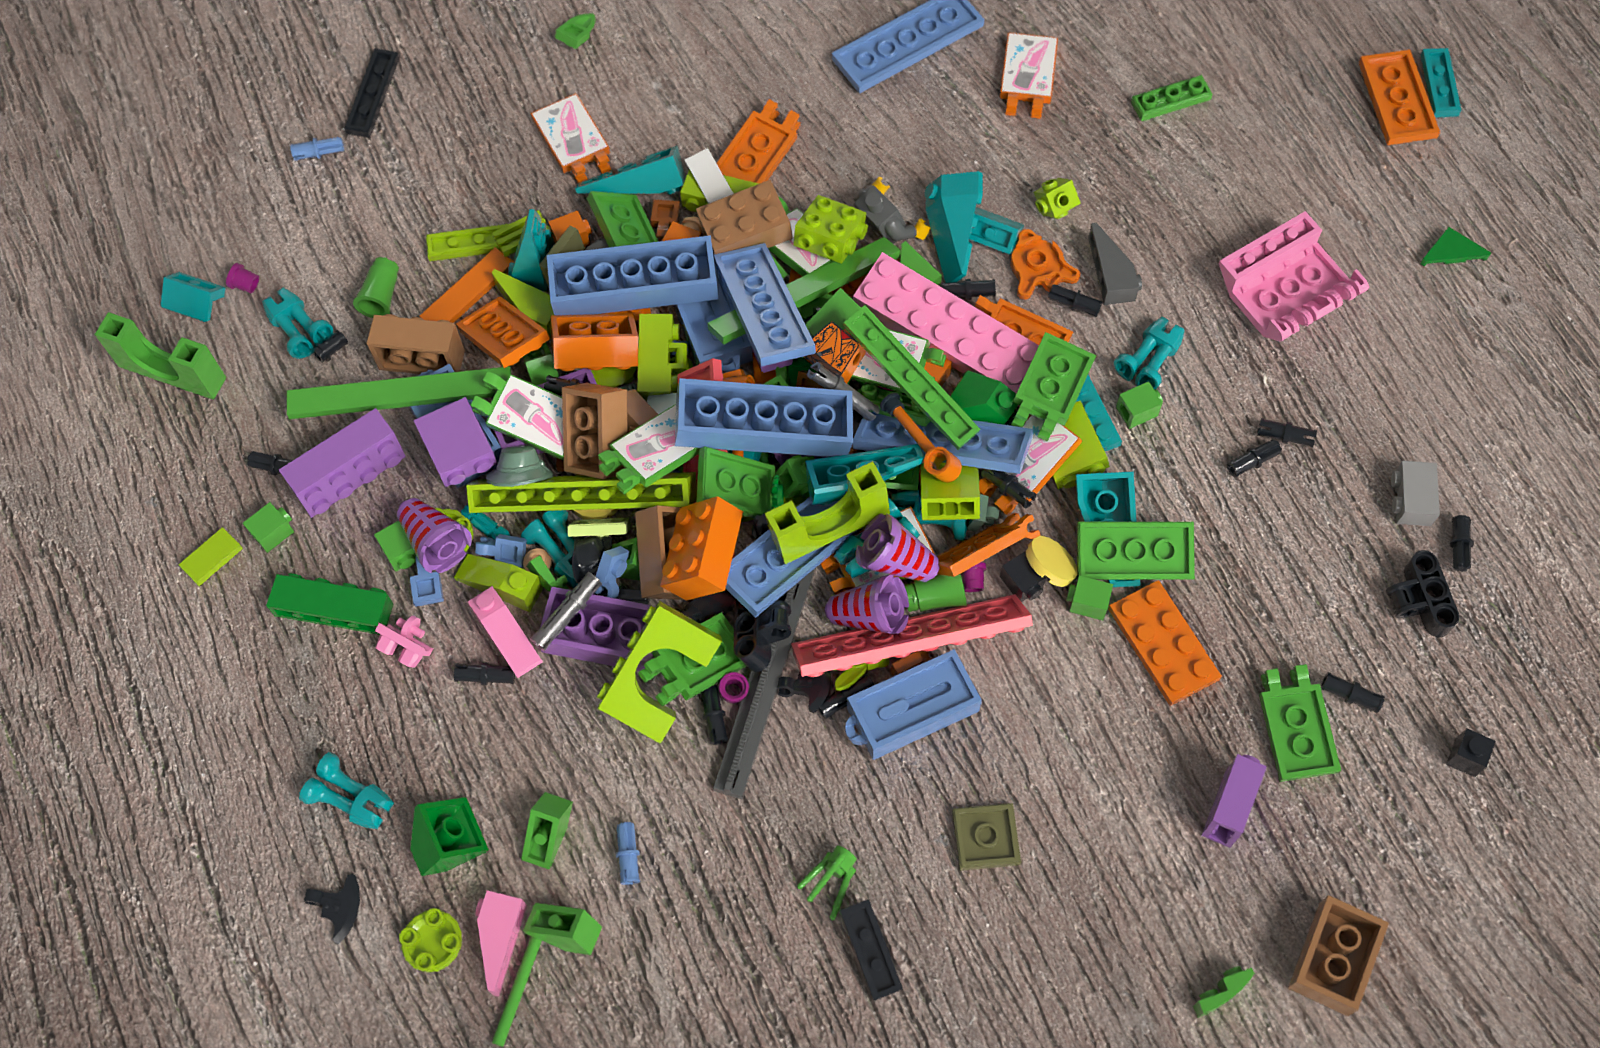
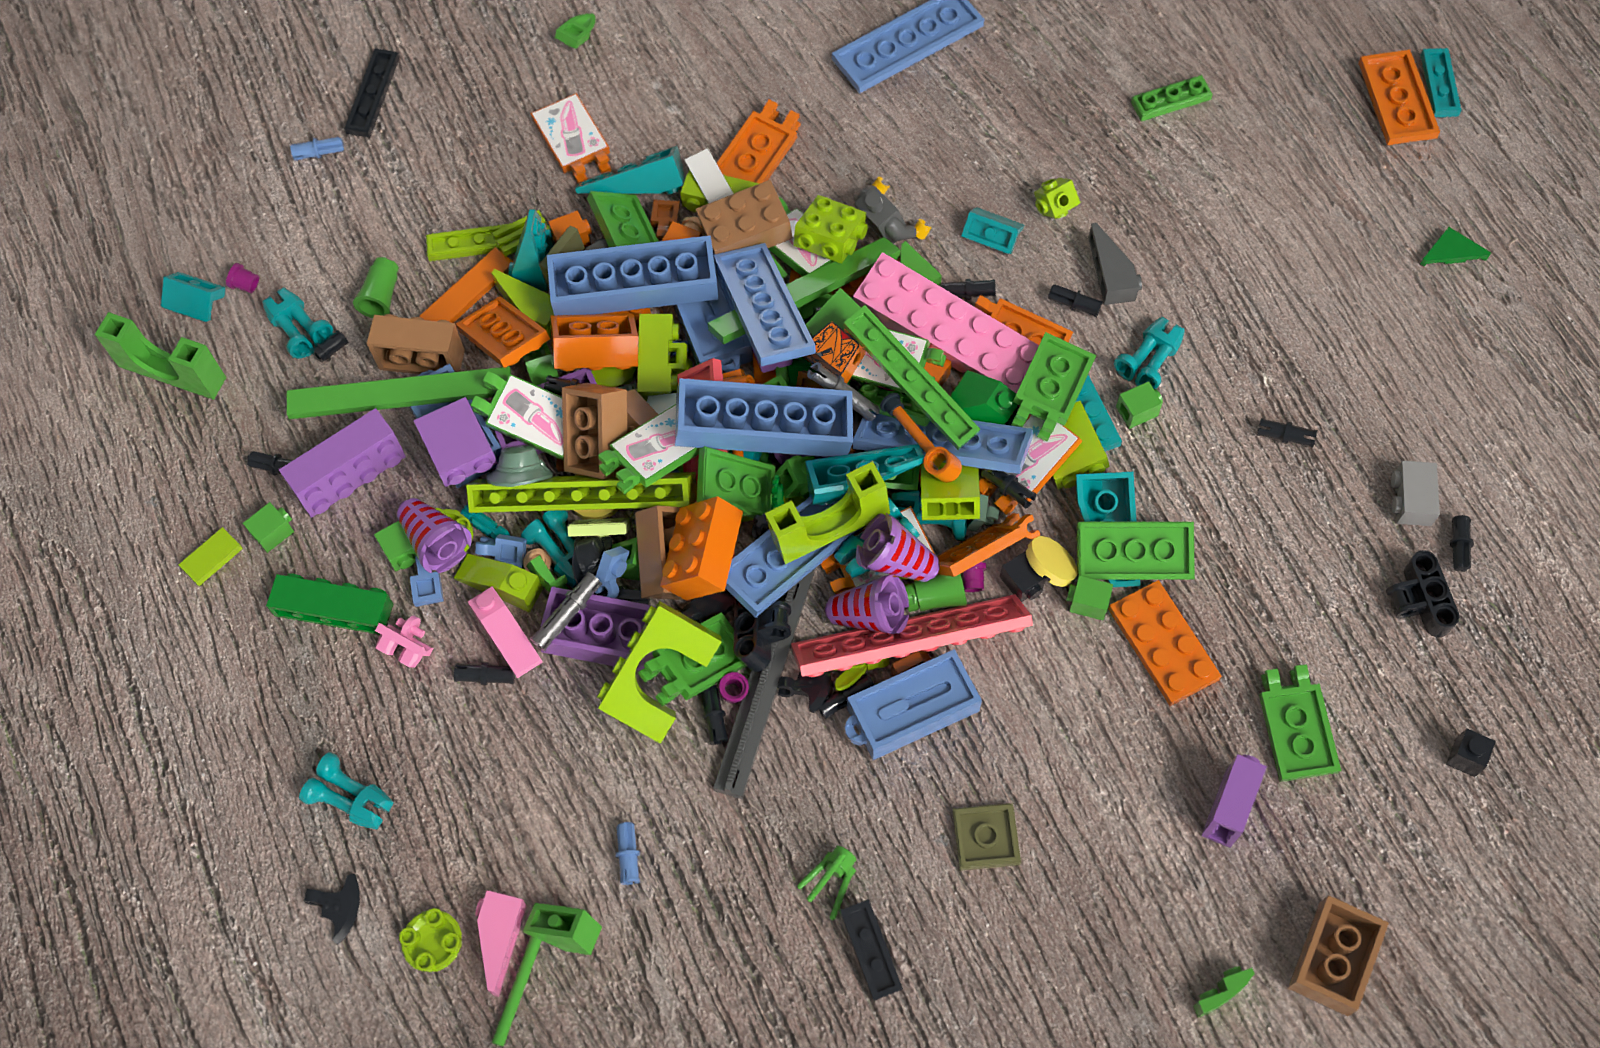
(445, 836): green slope -> none
(546, 829): bright green slope -> none
(950, 213): teal wedge -> none
(1028, 71): tile -> none
(1039, 263): orange tile -> none
(1253, 458): black axle -> none
(1287, 279): bright pink slope -> none
(1352, 692): black pin -> none

